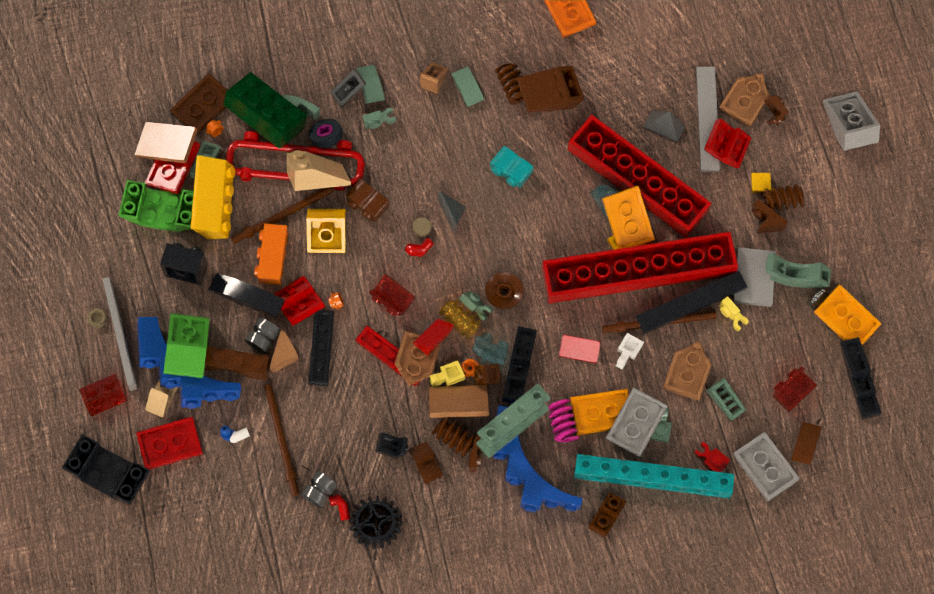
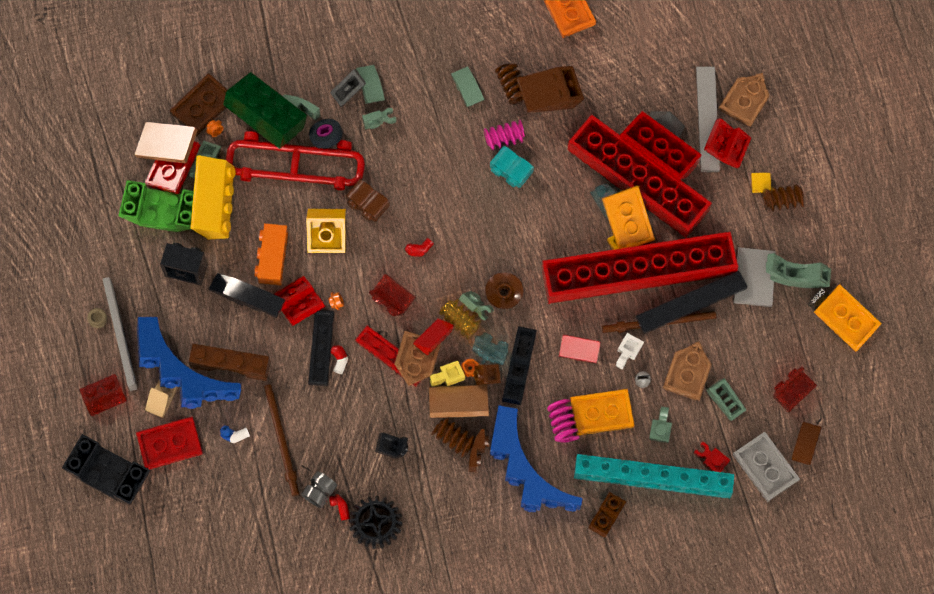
(186, 345): bright green slope -> none
(249, 231): reddish brown bar -> none
(263, 333): dark grey wheel -> none
(284, 353): medium nougat slope -> none
(314, 172): tan slope -> none
(342, 358): none -> arm
(422, 227): dark tan tile -> none
(425, 462): reddish brown slope -> none
(433, 77): medium nougat slope -> none
(452, 209): dark grey slope -> none
(504, 135): none -> dark pink piece
(513, 421): sand green fence -> none
(636, 422): light grey tile -> none
(642, 383): none -> light grey hinge
(661, 146): none -> red slope
(730, 310): light yellow plate -> none
(772, 221): reddish brown slope -> none
(778, 109): reddish brown bracket -> none
(852, 121): light grey slope -> none
(860, 378): black slope -> none

